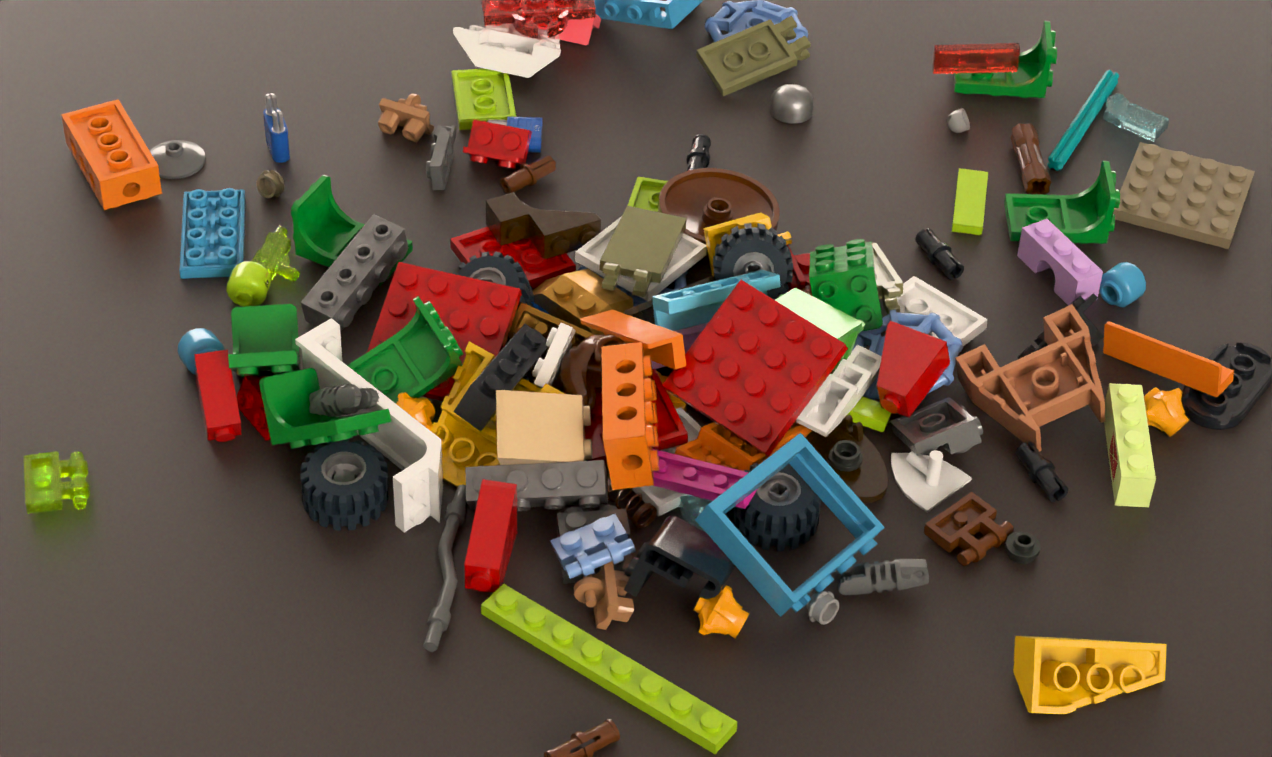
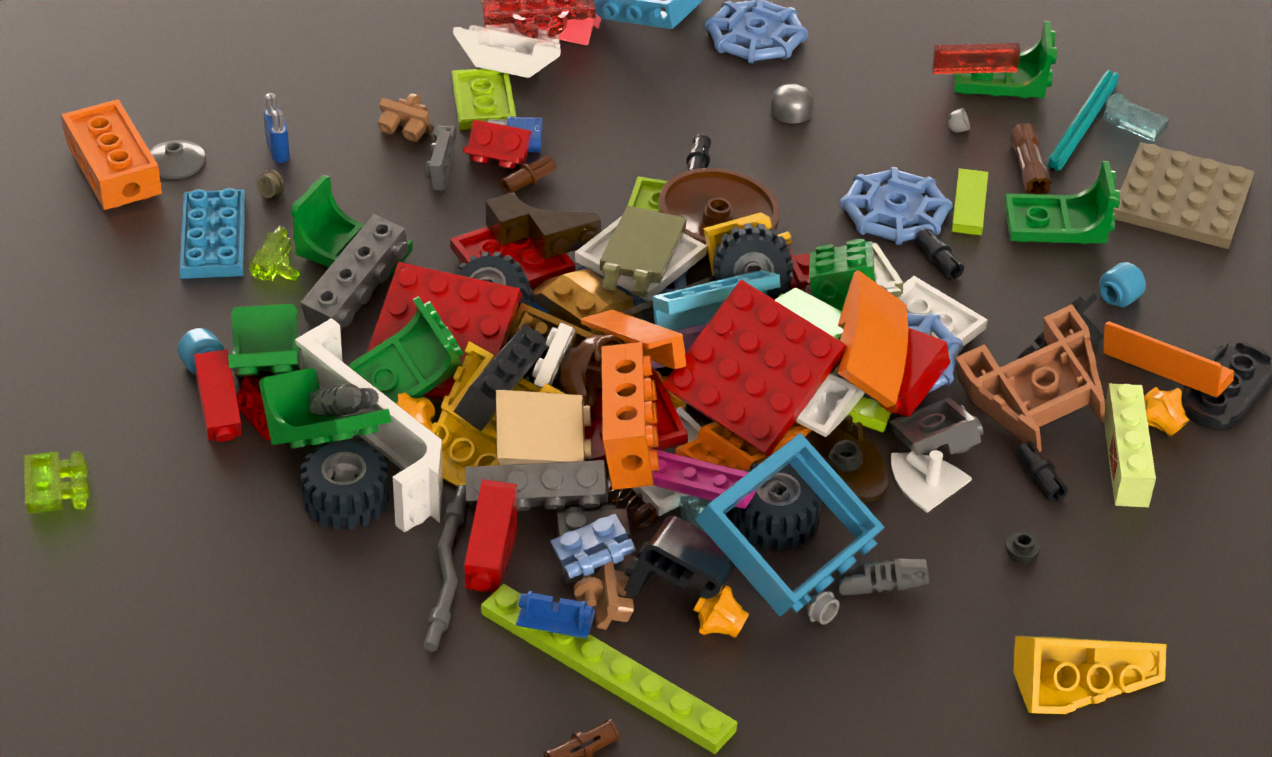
(248, 284): lime head -> none
(565, 617): none -> blue hinge
(753, 55): olive tile -> none
(875, 339): none -> orange slope
(881, 205): none -> medium blue plate
(963, 520): reddish brown plate -> none
(1047, 247): lavender arch -> none

